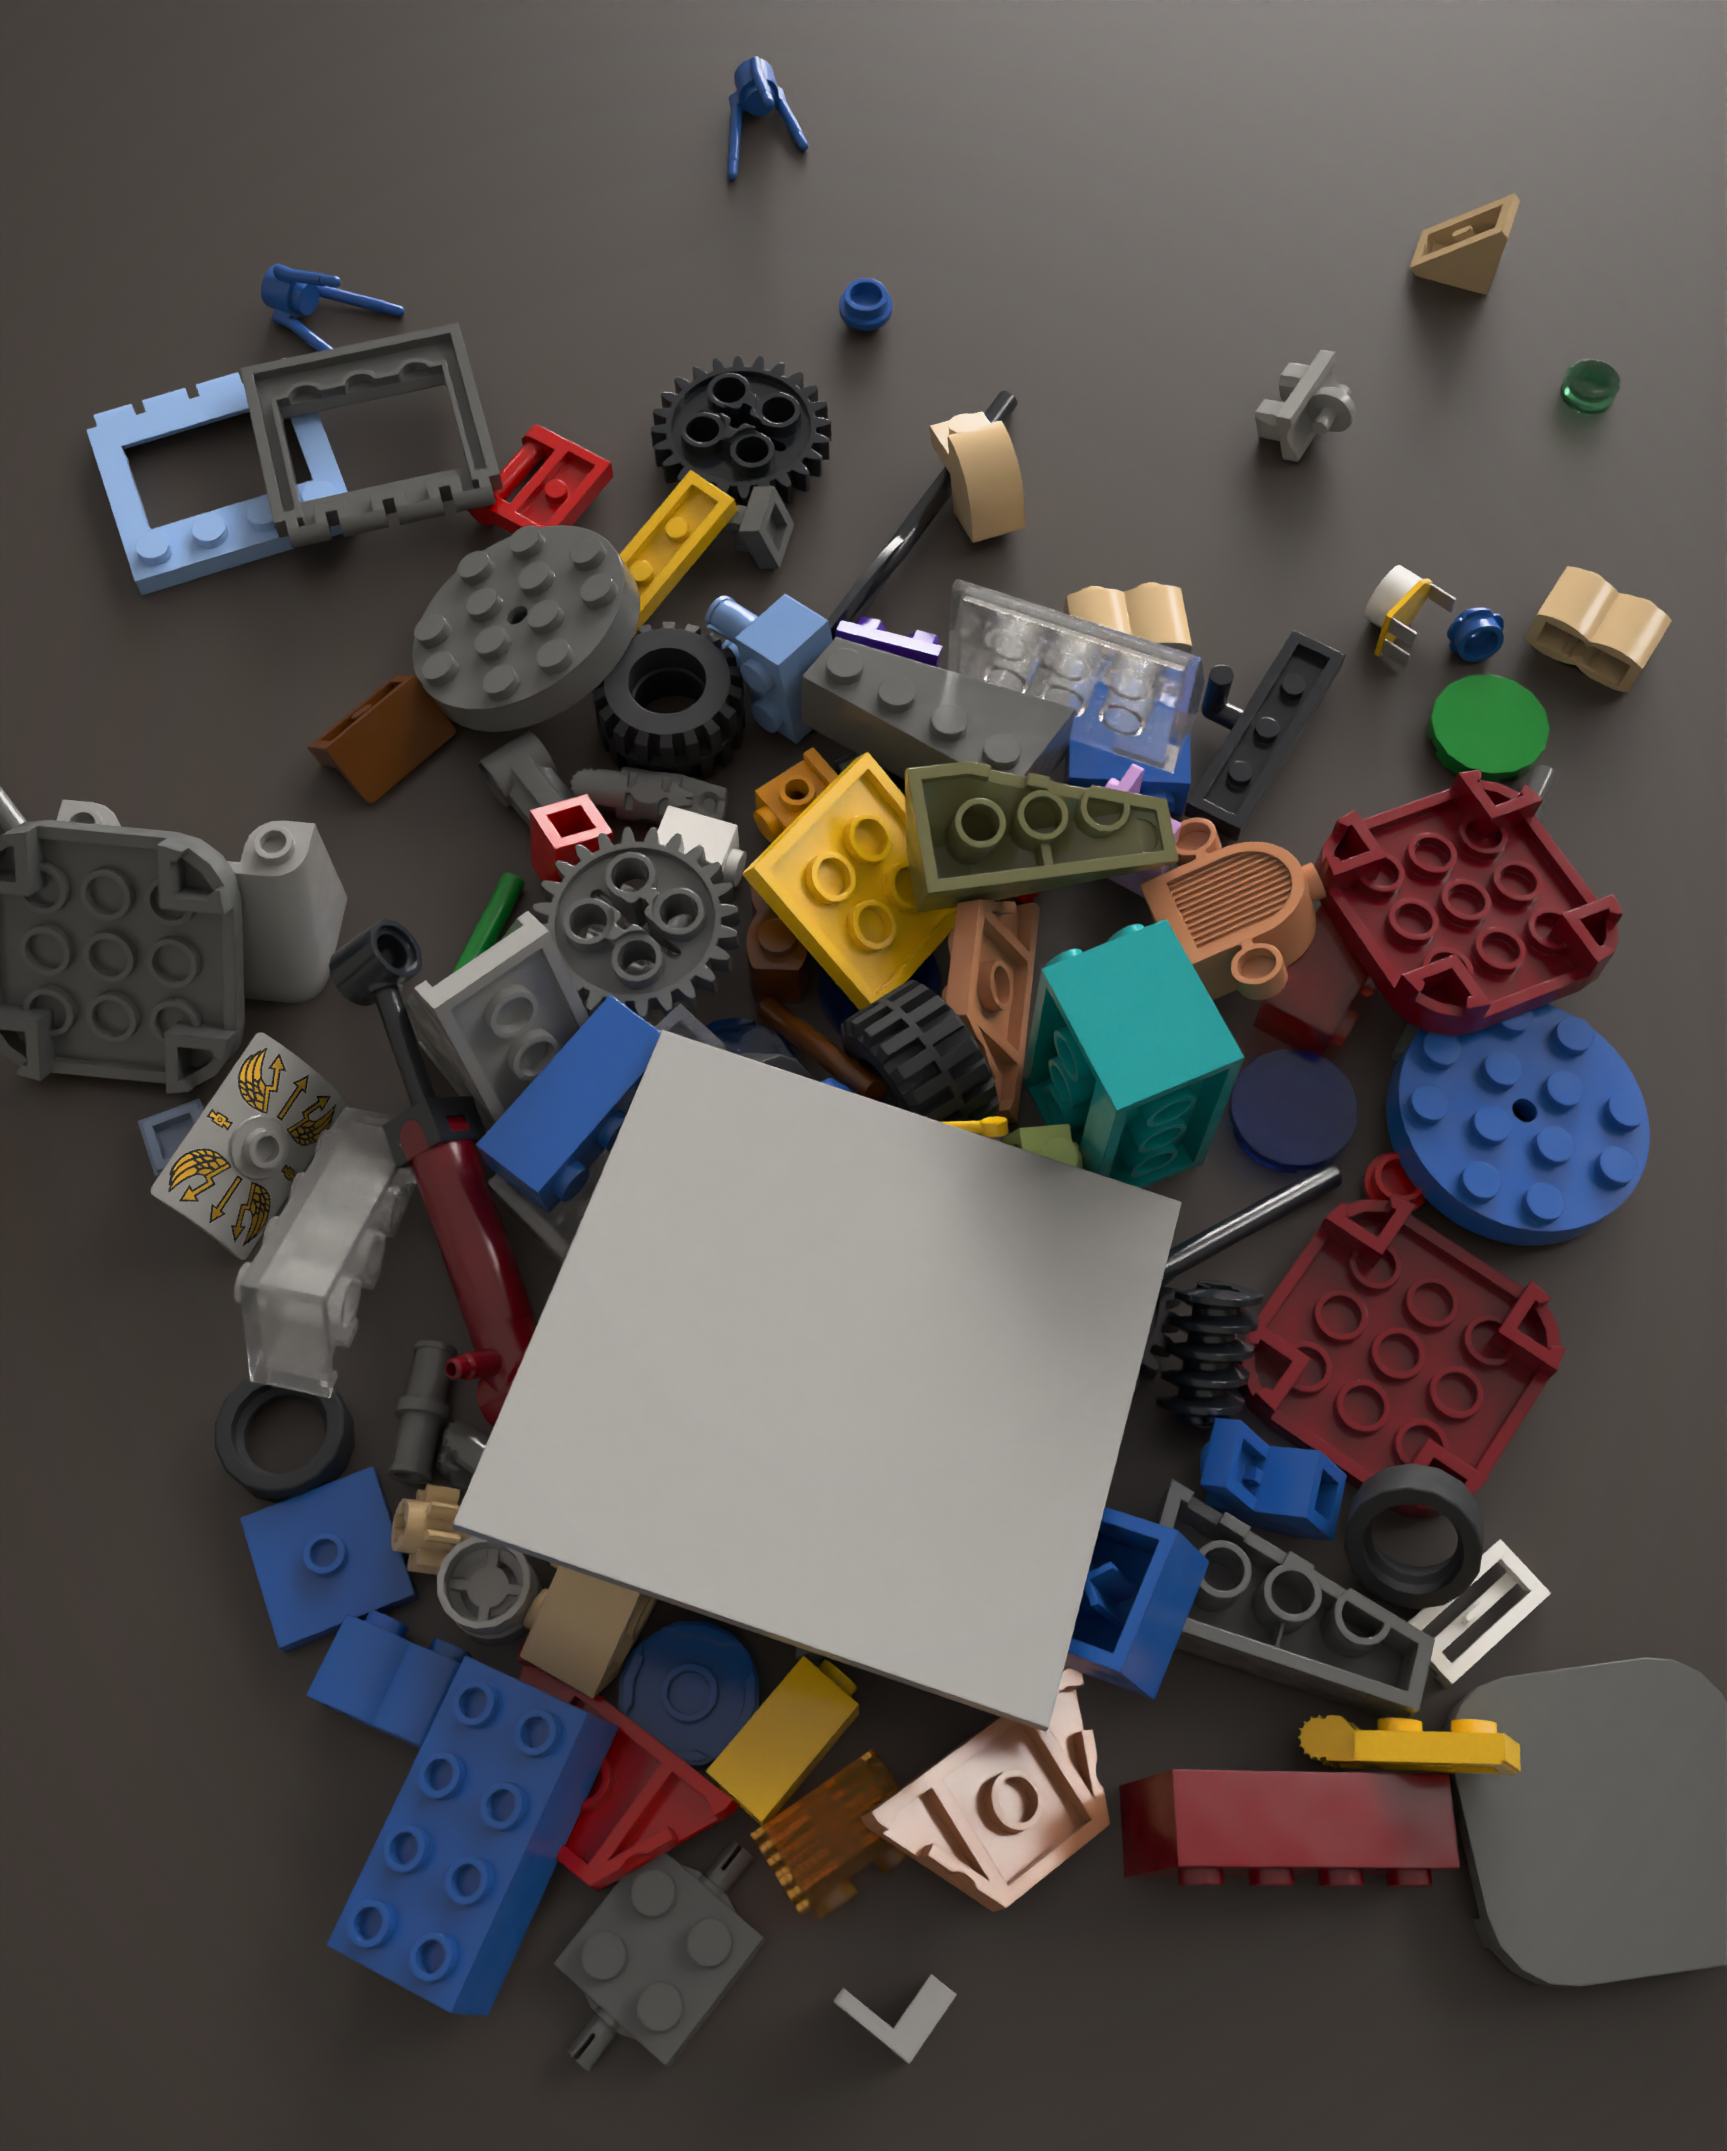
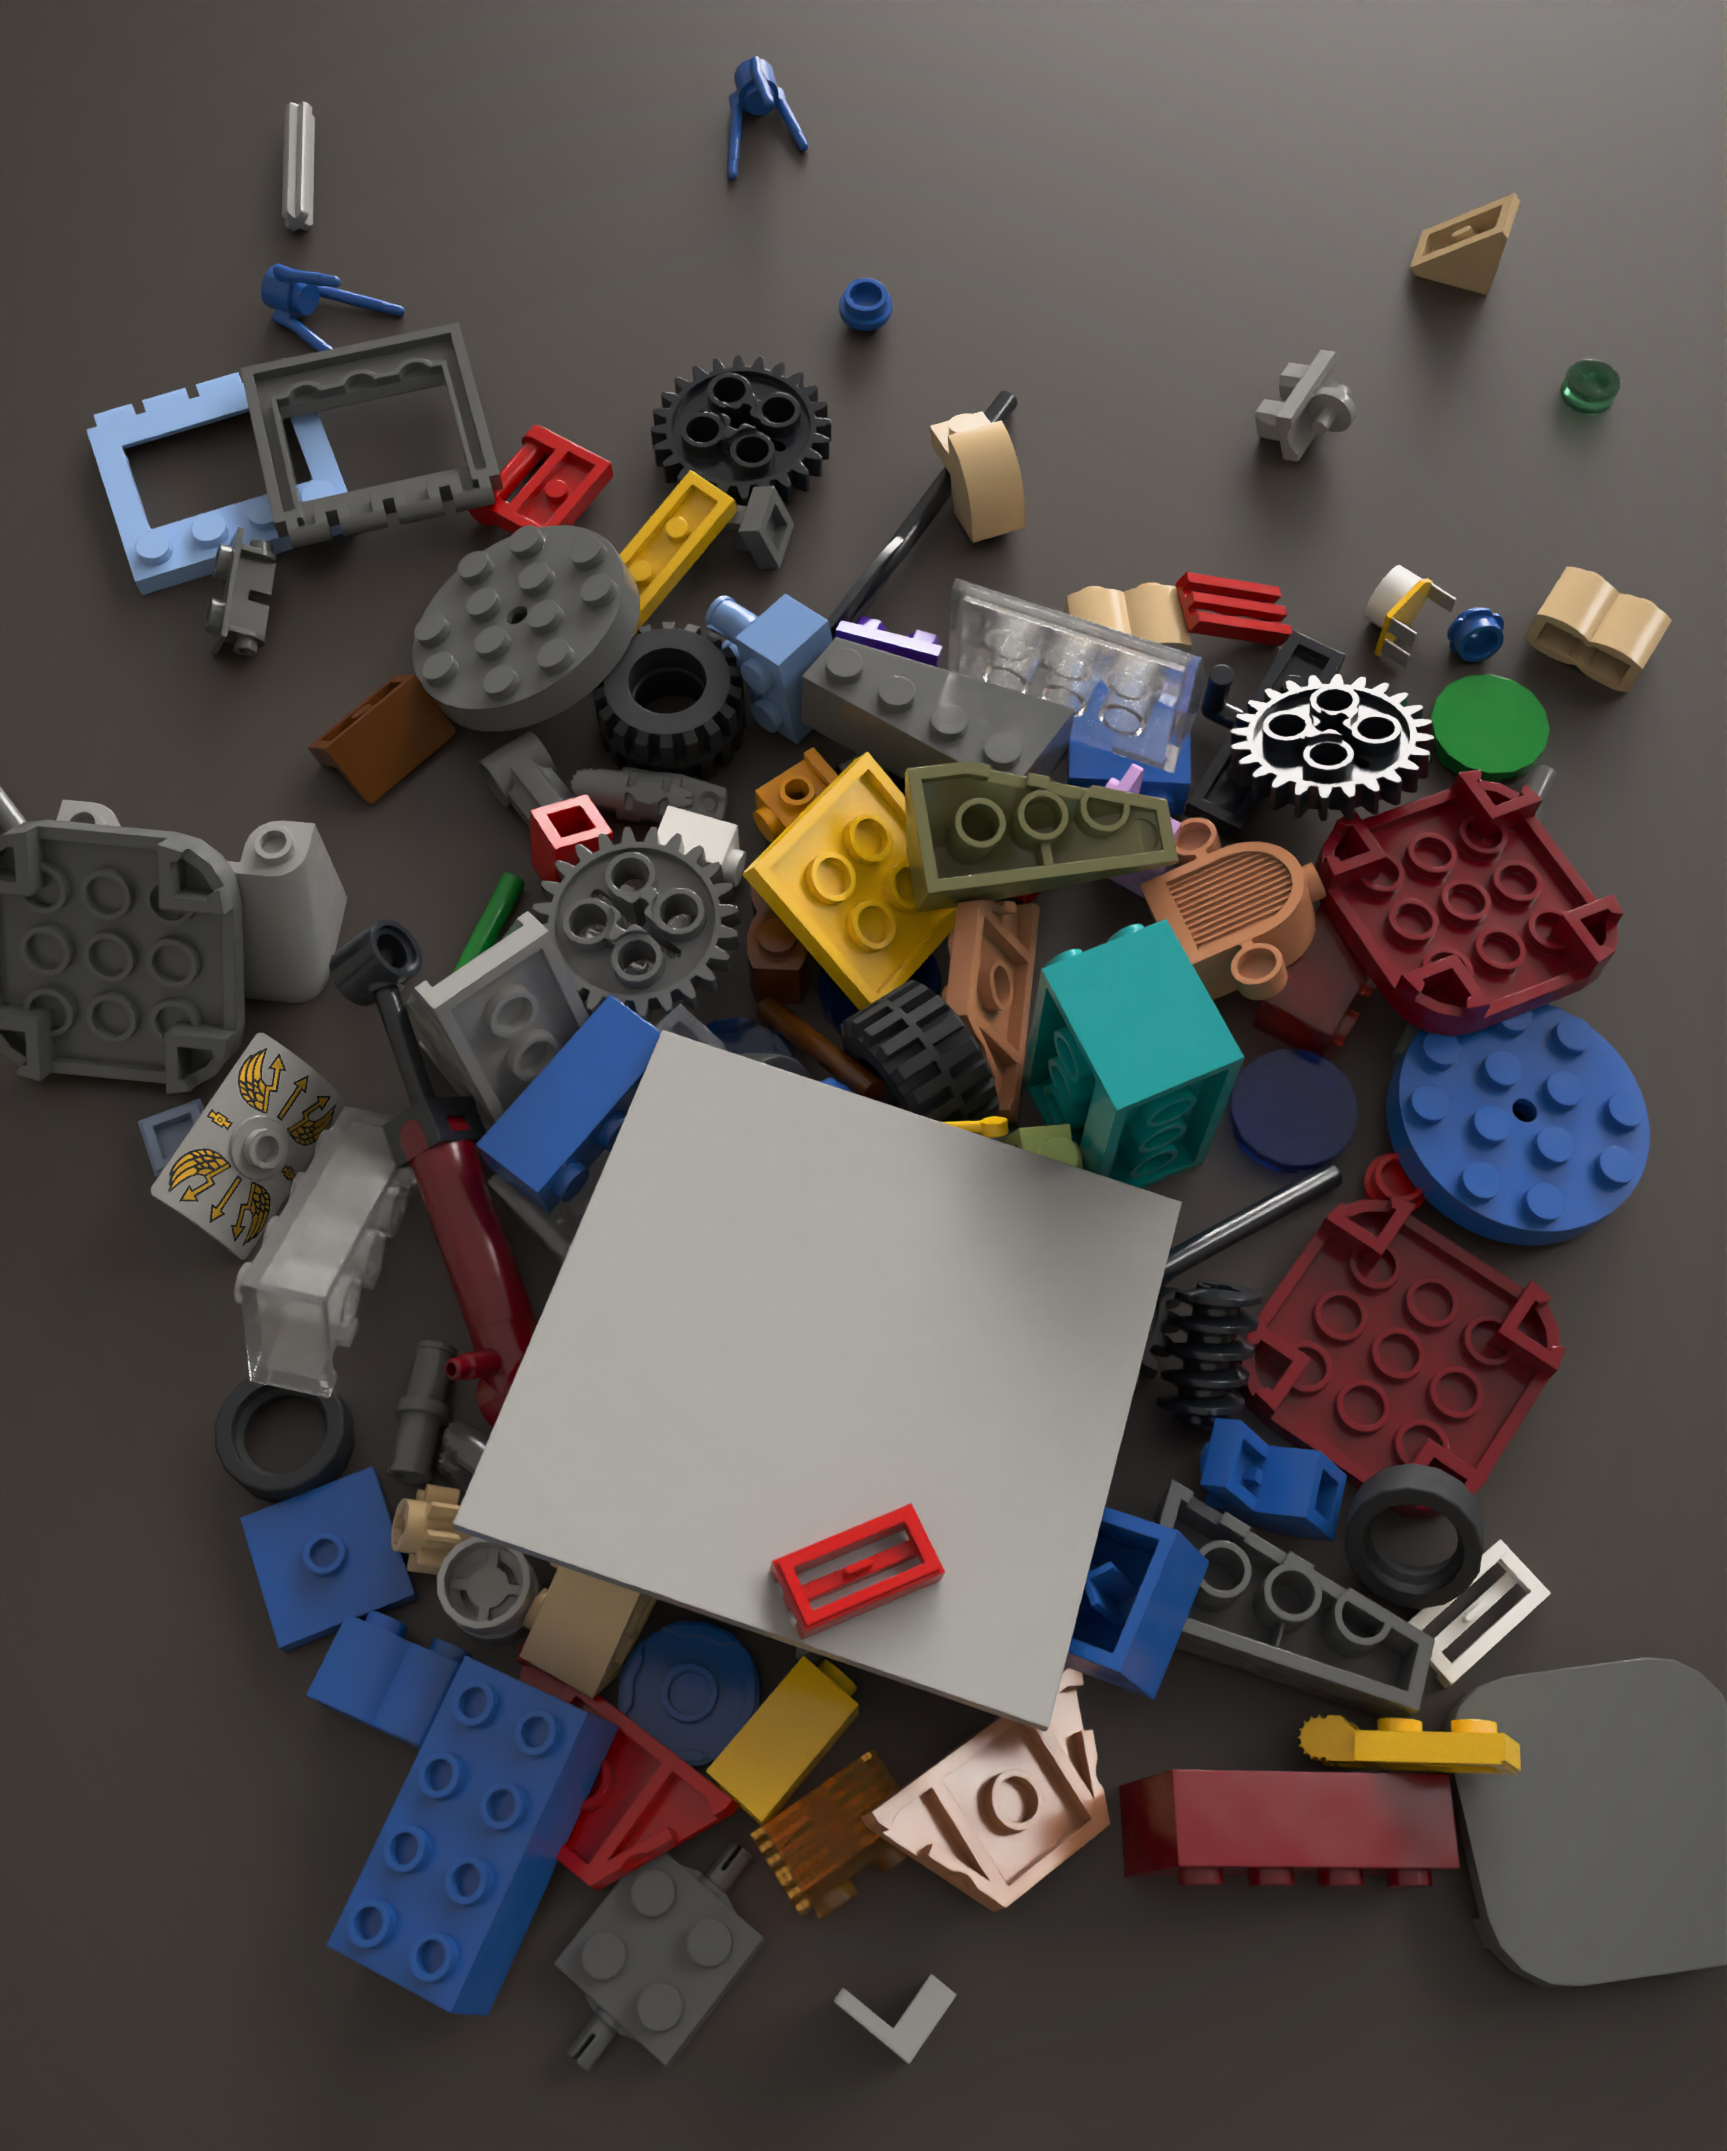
(243, 572): none -> dark grey hinge
(298, 166): none -> light grey axle
(798, 1596): none -> red tile
(1232, 599): none -> red tile
(1331, 747): none -> black gear

